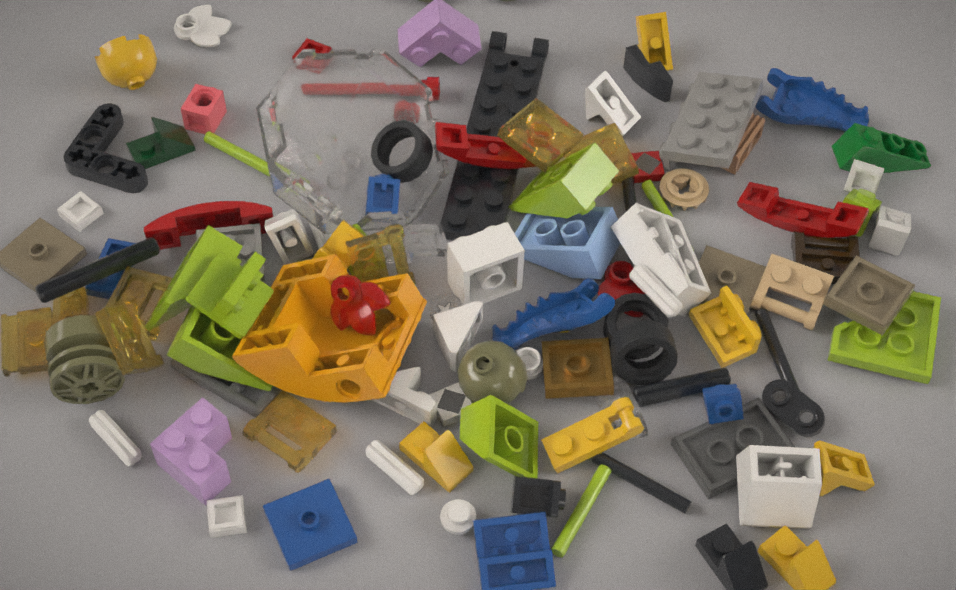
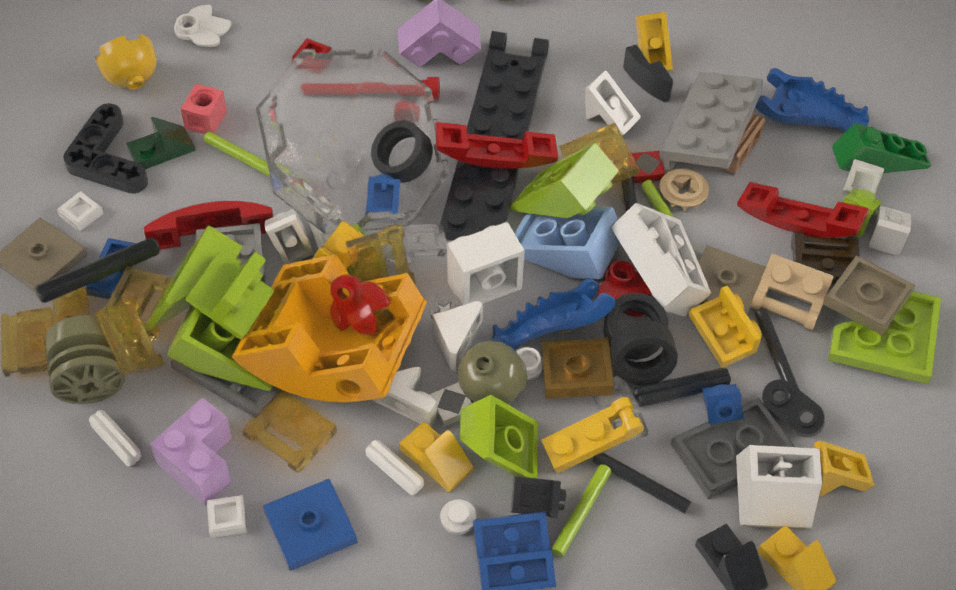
(540, 135): clear yellow plate -> none
(656, 291): white axle -> none

